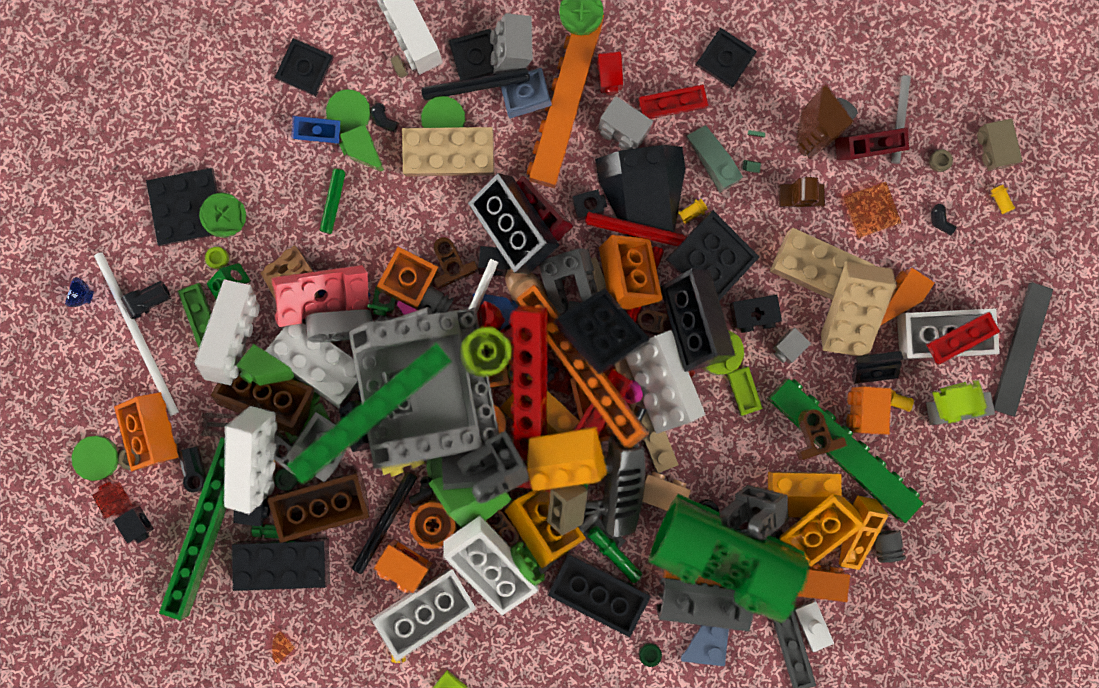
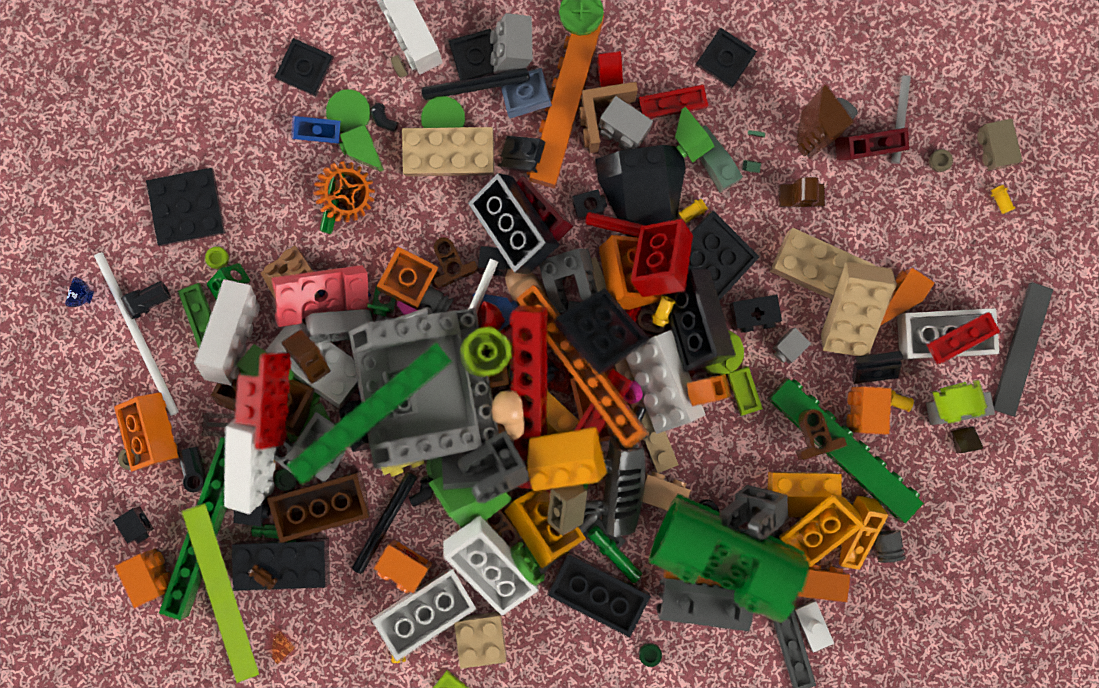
(95, 458): bright green tile -> none
(111, 499): clear red brick -> none
(144, 577): none -> orange piece
(220, 592): none -> lime tile
(222, 215): bright green tile -> none
(263, 577): none -> reddish brown piece
(264, 400): none -> red bracket
(306, 356): none -> reddish brown tile
(348, 199): none -> orange gear
(423, 531): orange brick -> none
(480, 640): none -> tan brick
(508, 410): none -> light nougat piece
(521, 153): none -> black plate
(601, 98): none -> medium nougat bracket
(661, 316): none -> yellow pin
(662, 258): none -> red brick
(691, 137): none -> bright green slope
(707, 646): sand blue wing -> none
(708, 390): none -> orange slope
(872, 209): clear orange tile -> none
(939, 219): black arm -> none
(966, 440): none -> dark brown slope

